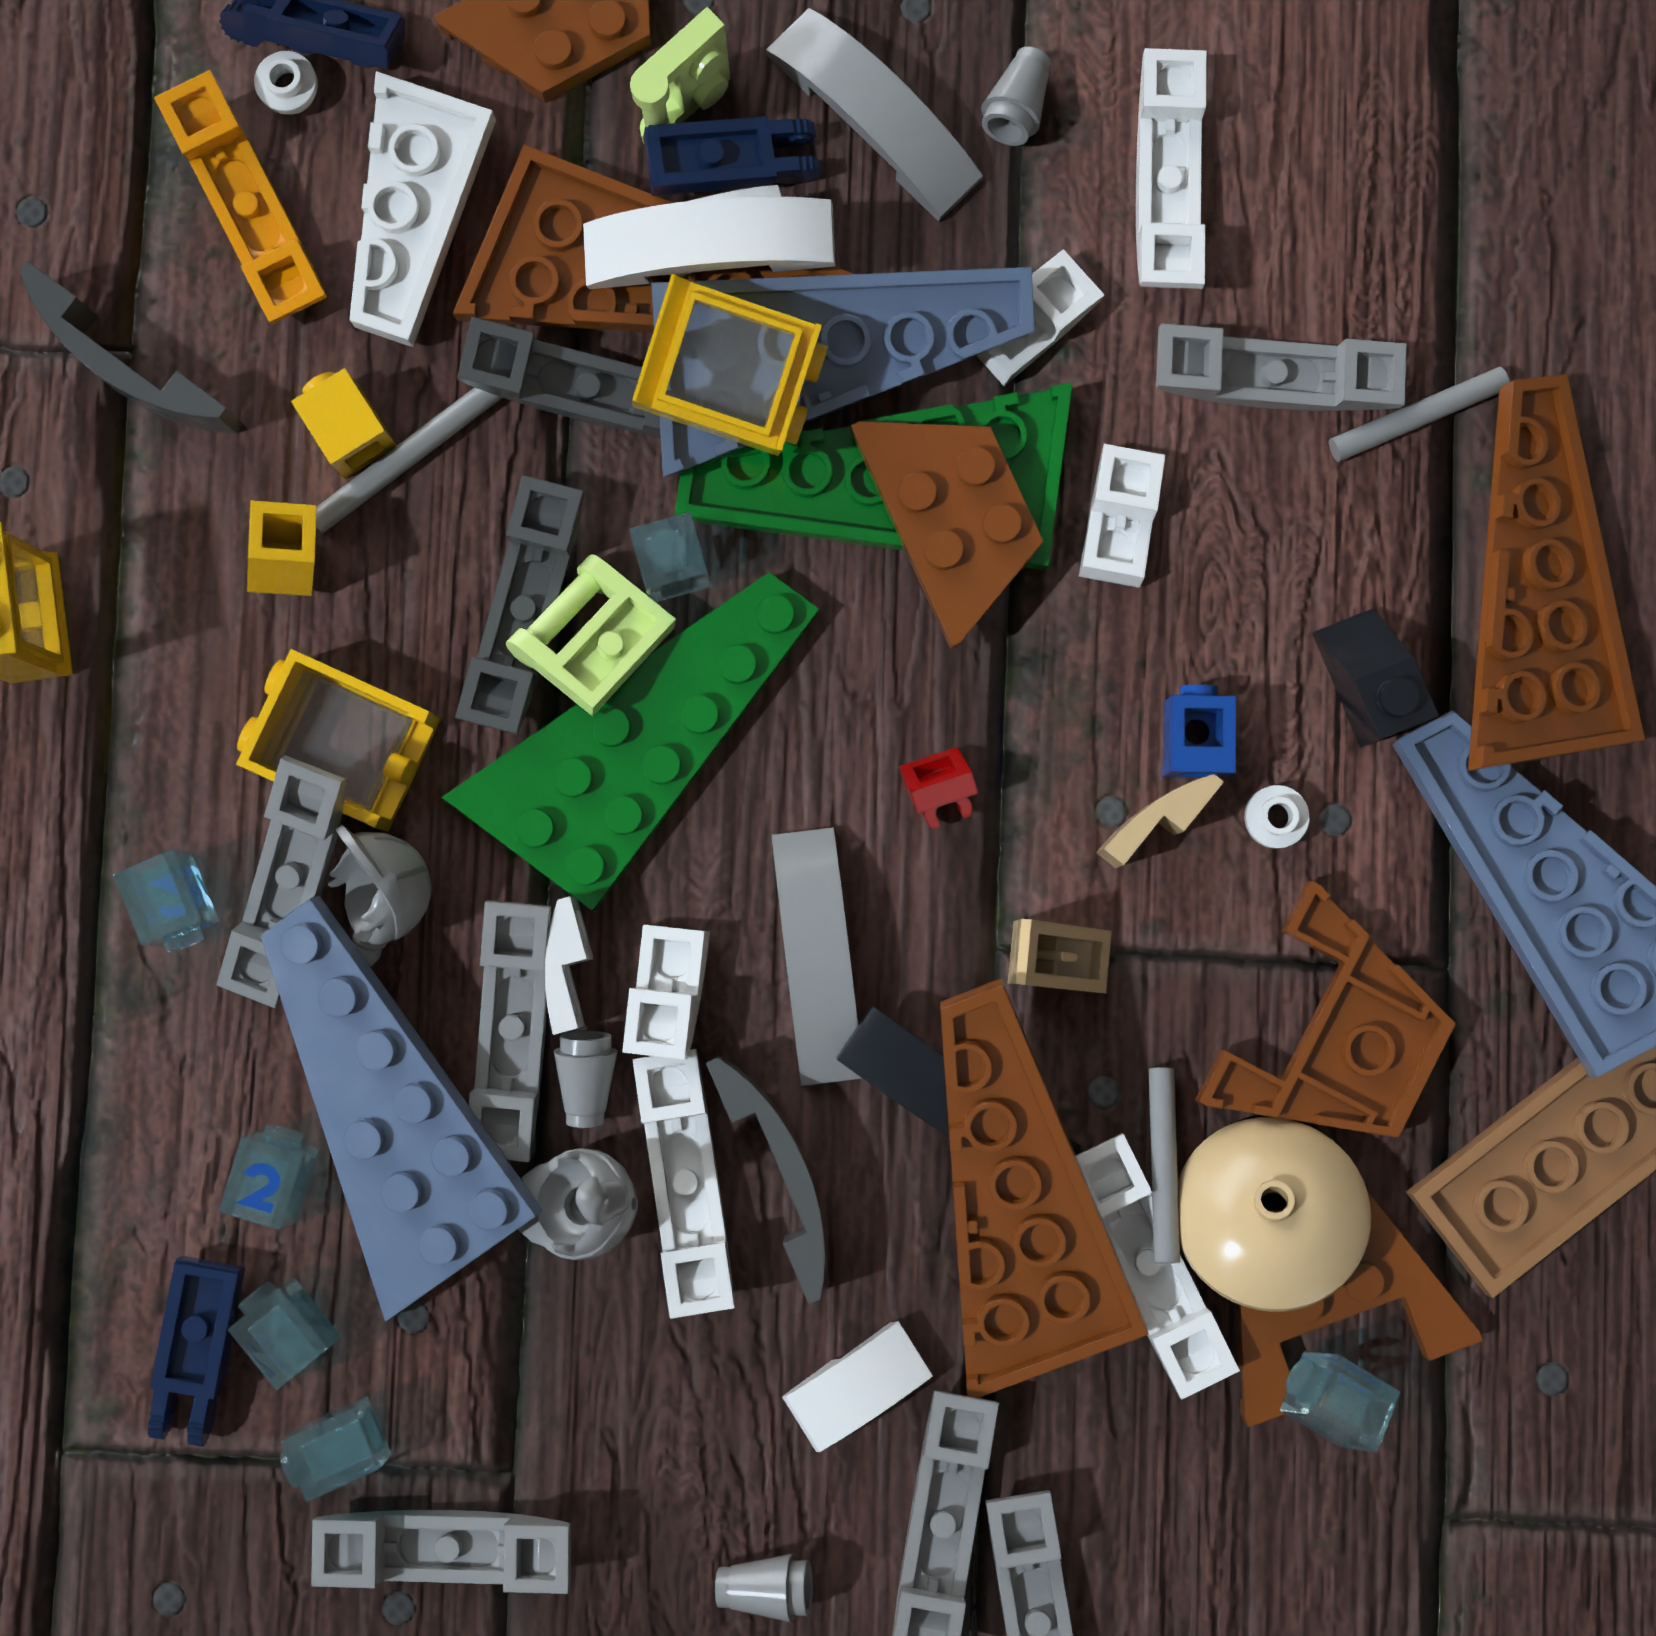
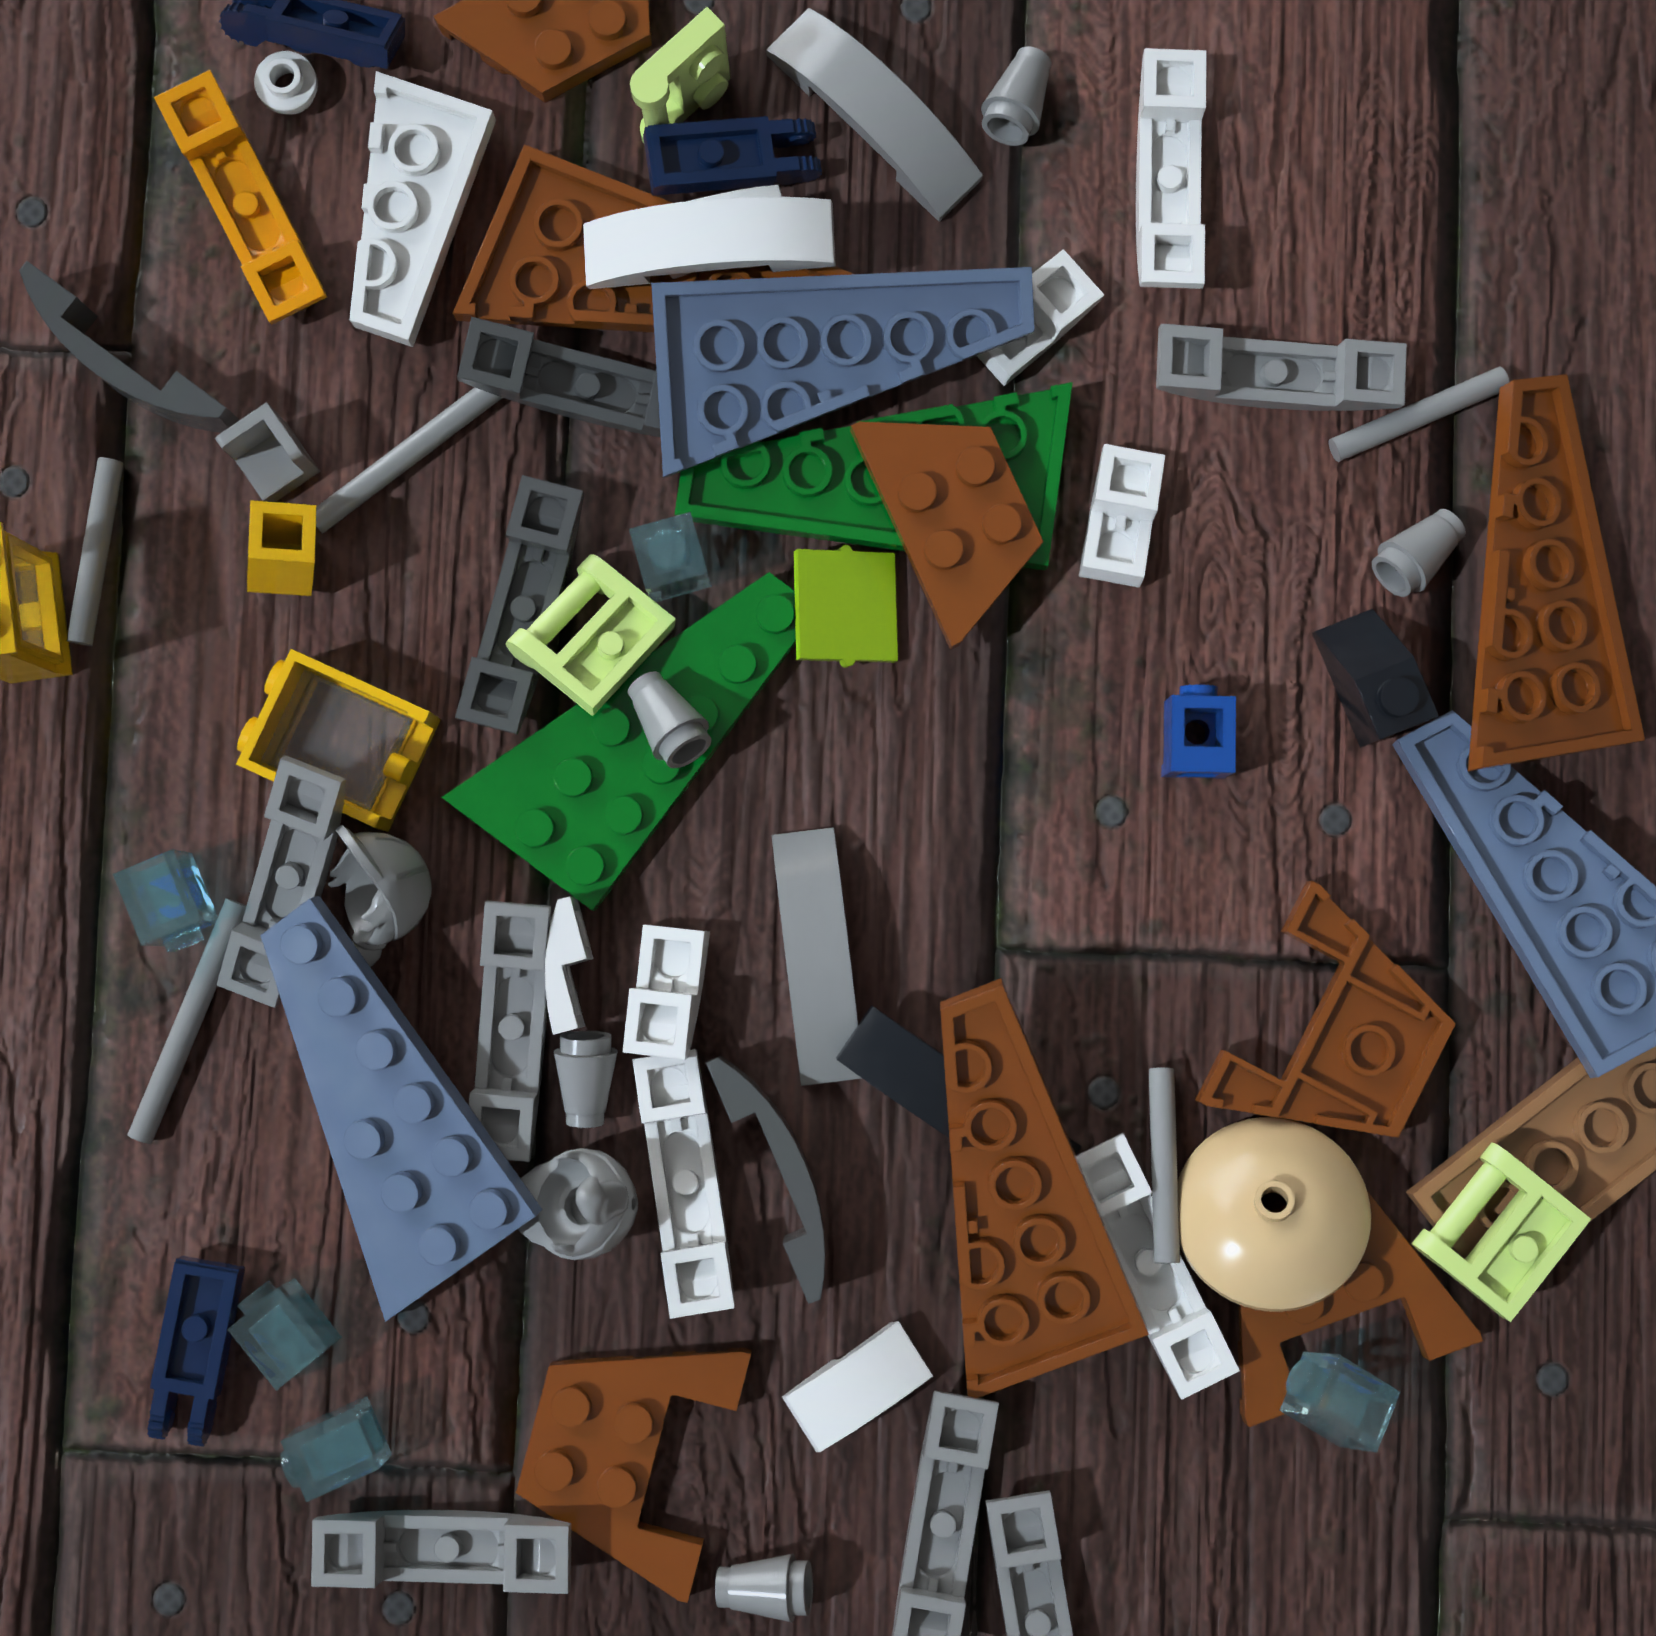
(95, 551): none -> light grey bar
(185, 1026): none -> light grey bar
(268, 453): none -> light grey panel
(269, 1177): clear light blue brick -> none
(343, 422): yellow brick -> none
(599, 1446): none -> dark orange wing
(669, 722): none -> light grey cone
(729, 367): window -> none
(845, 606): none -> lime piece
(938, 782): red tile -> none
(1059, 956): tan slope -> none
(1172, 811): tan slope -> none
(1257, 816): white plate -> none
(1416, 554): none -> light grey cone
(1519, 1244): none -> yellowish green plate

